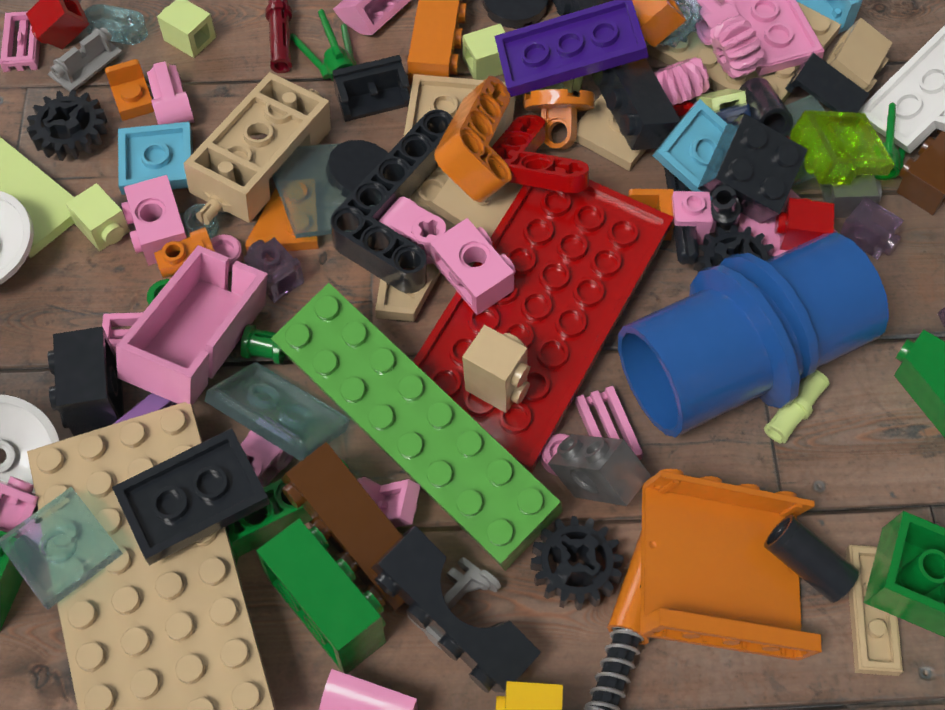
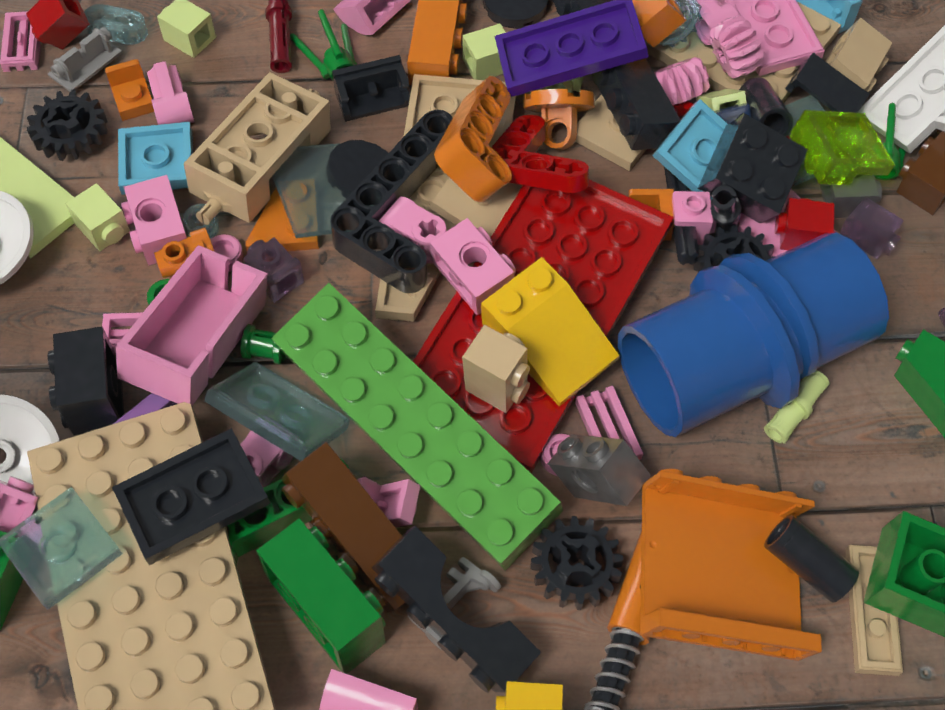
(555, 327): none -> yellow slope

